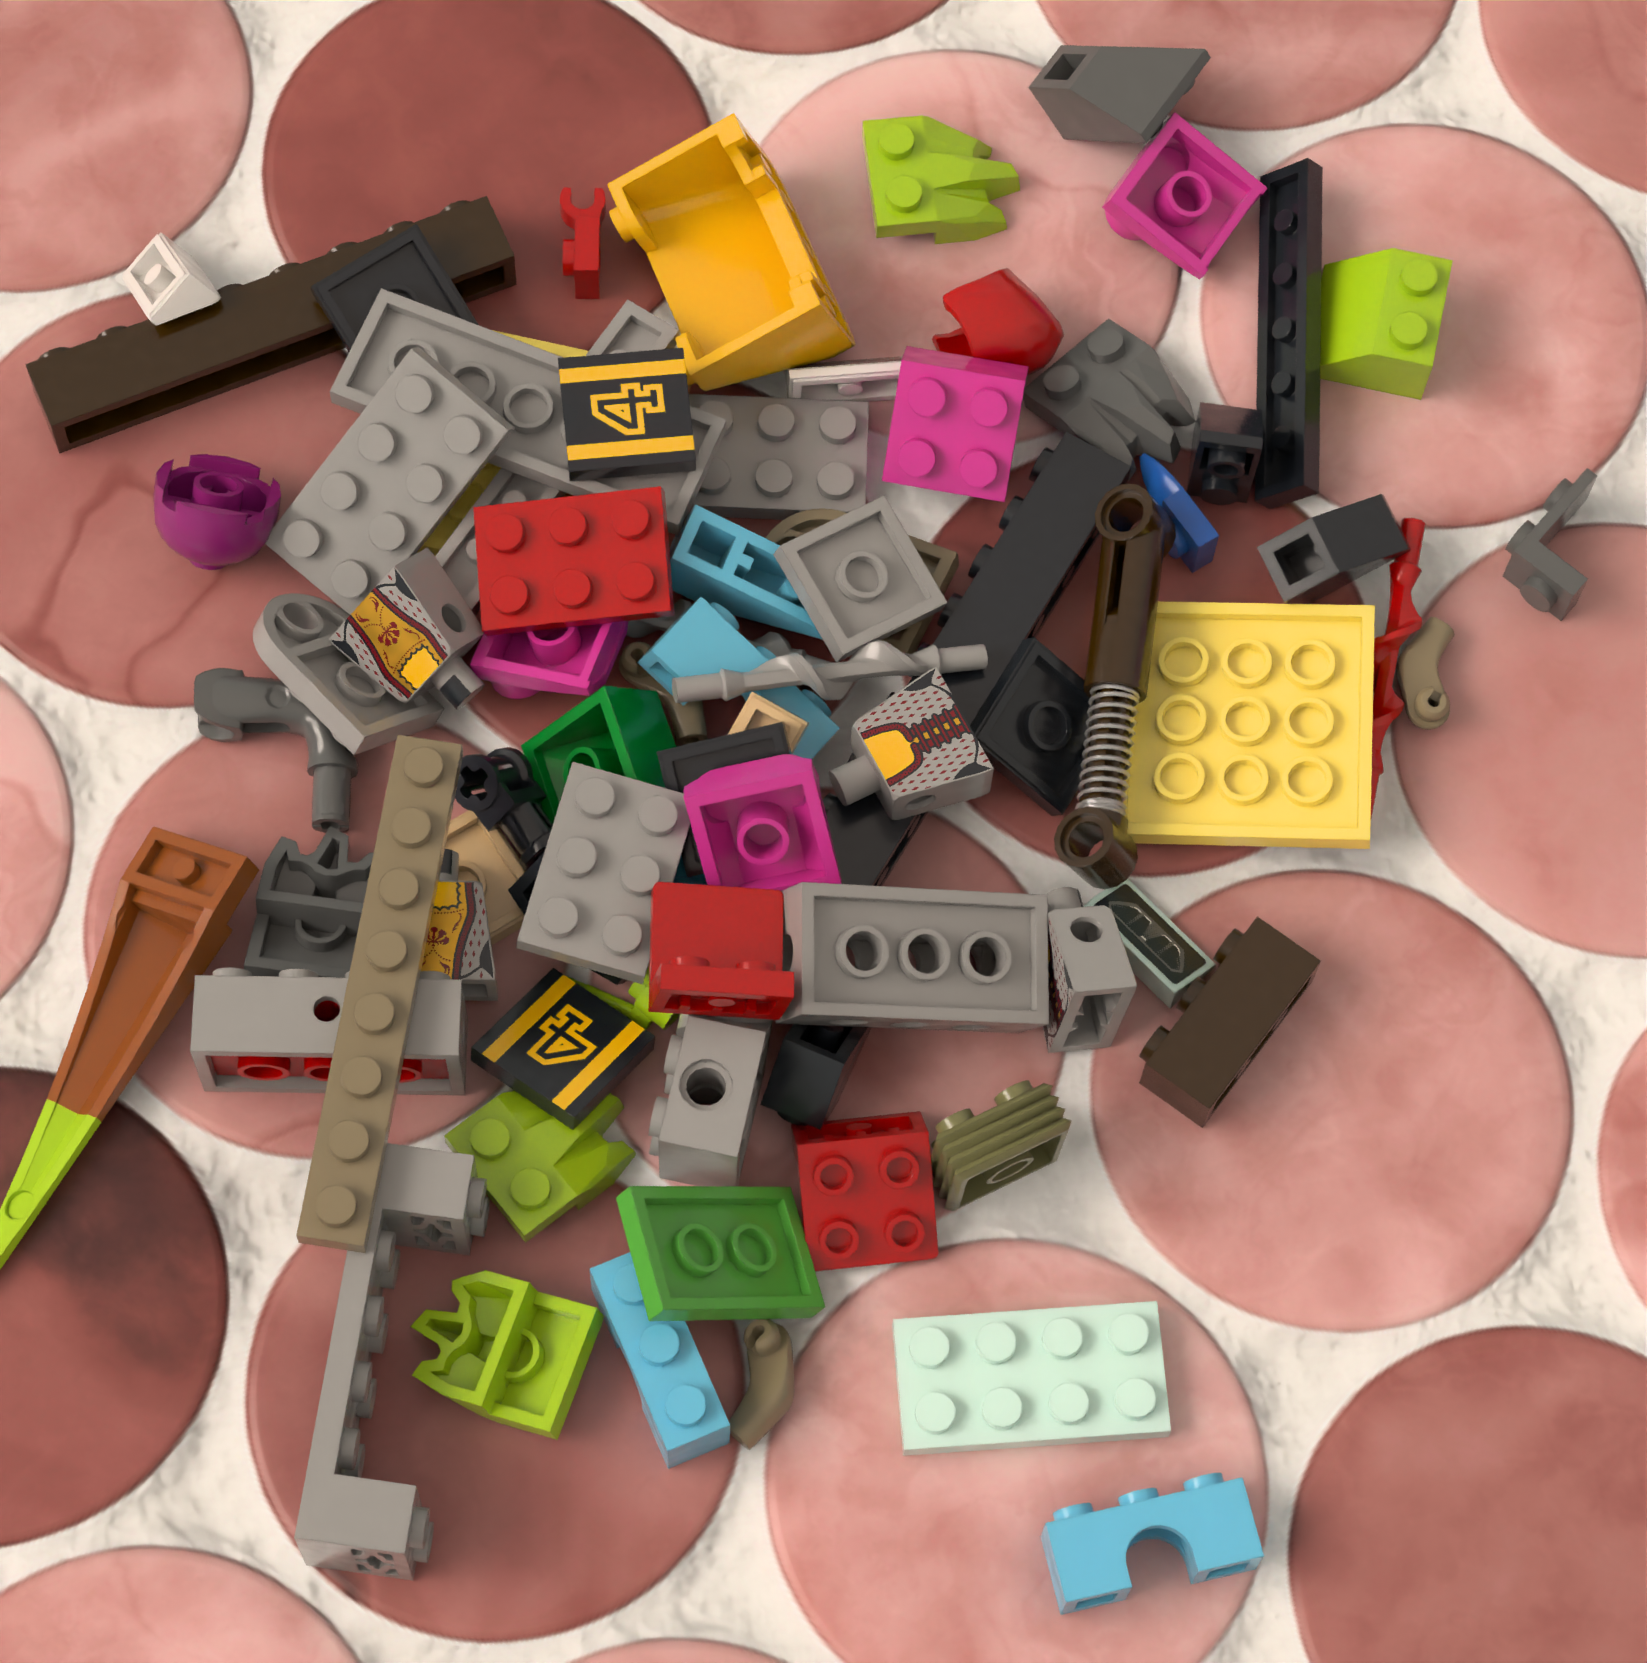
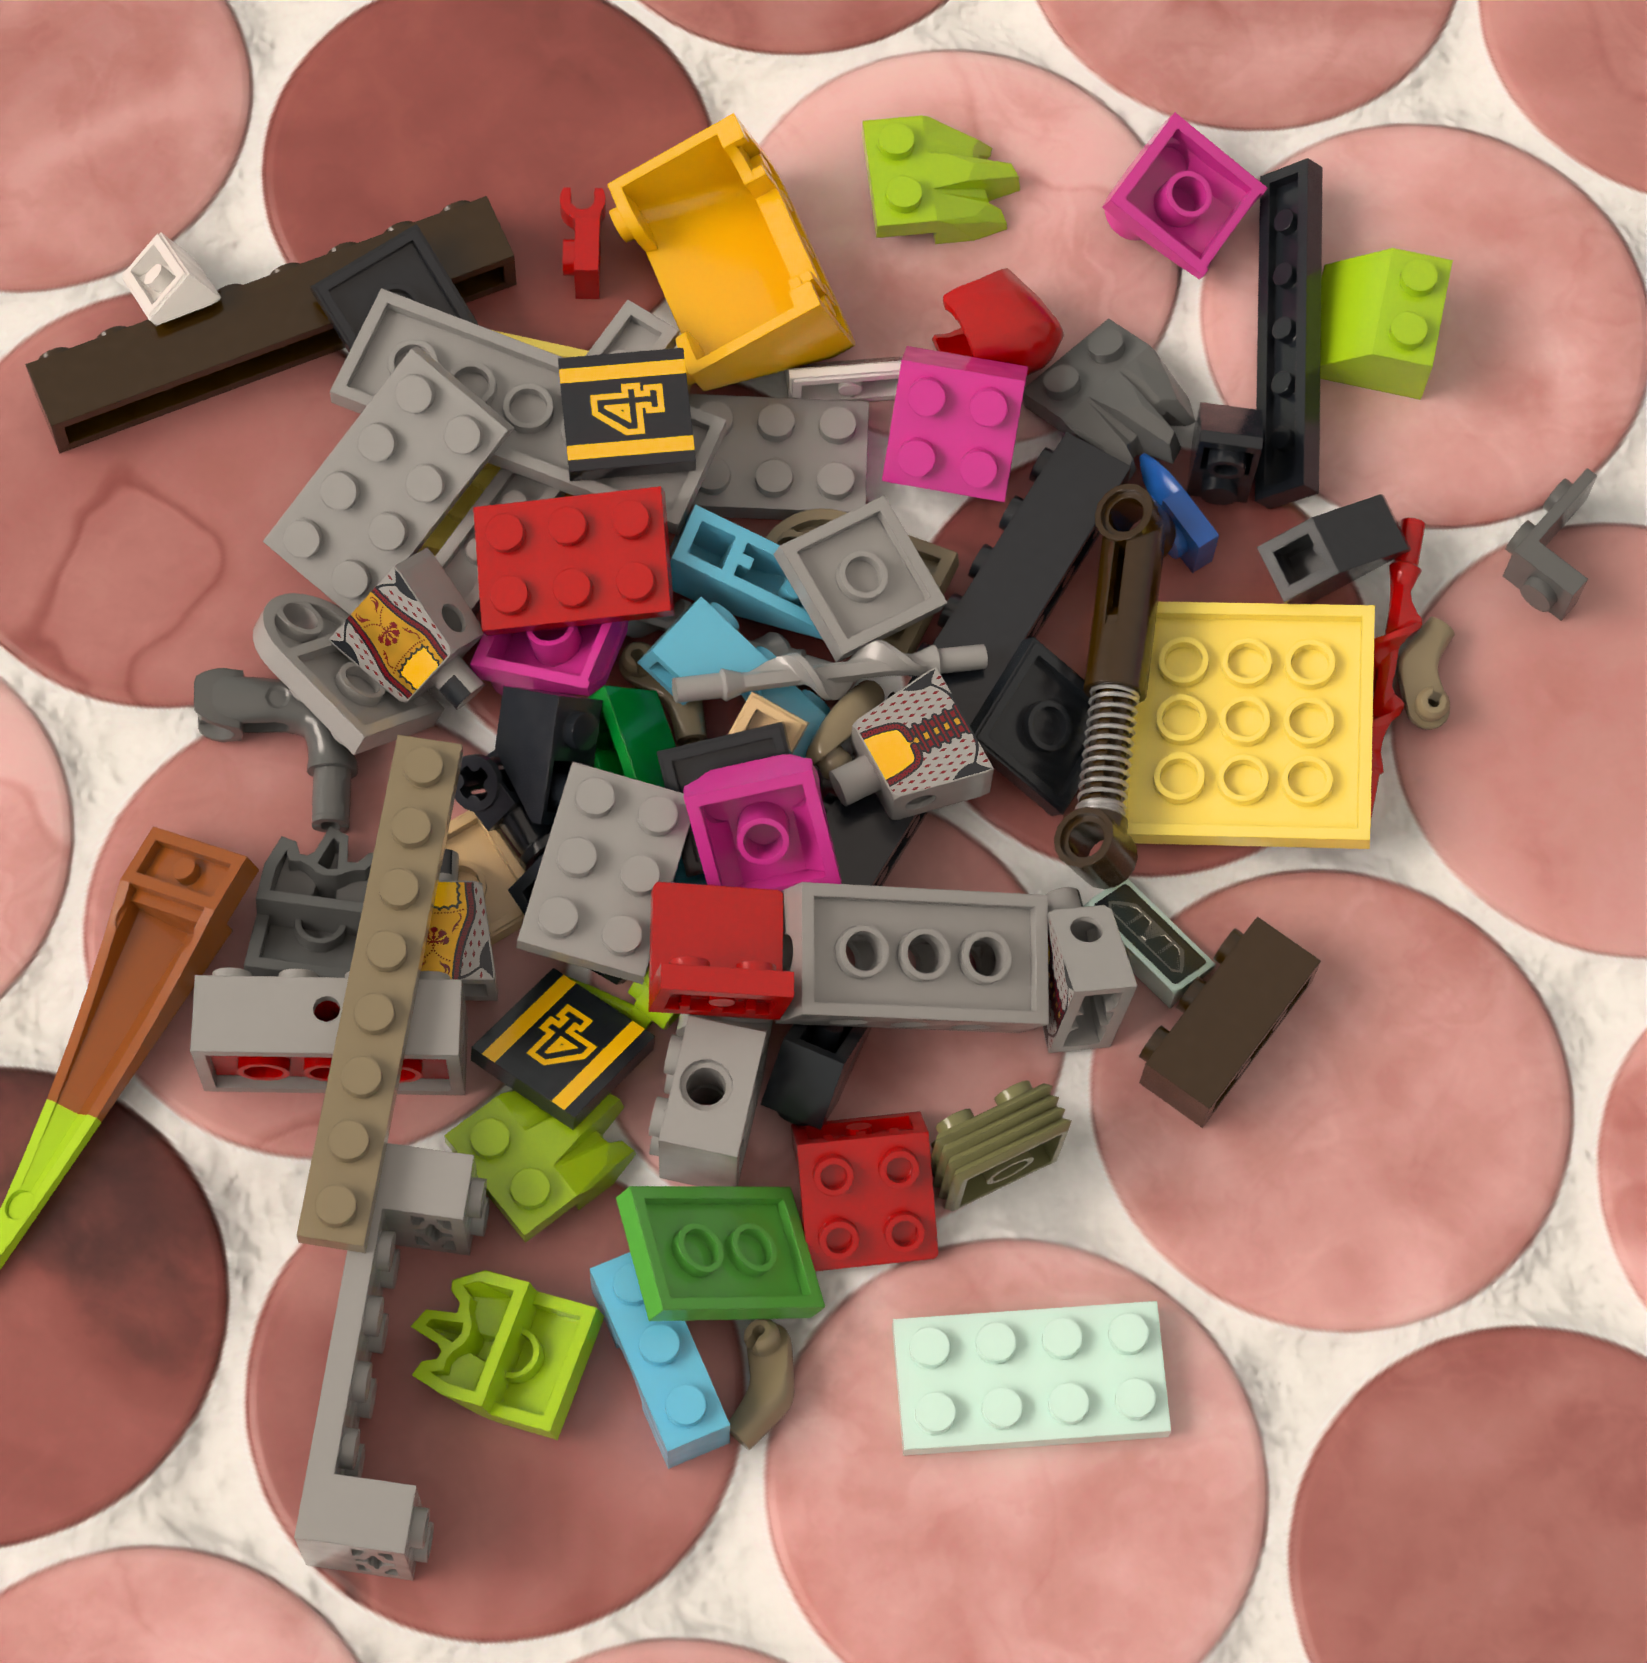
(214, 509): magenta cylinder -> none
(540, 740): none -> black slope
(836, 727): none -> dark tan arm
(1114, 89): dark grey slope -> none
(1205, 1523): medium azure arch -> none

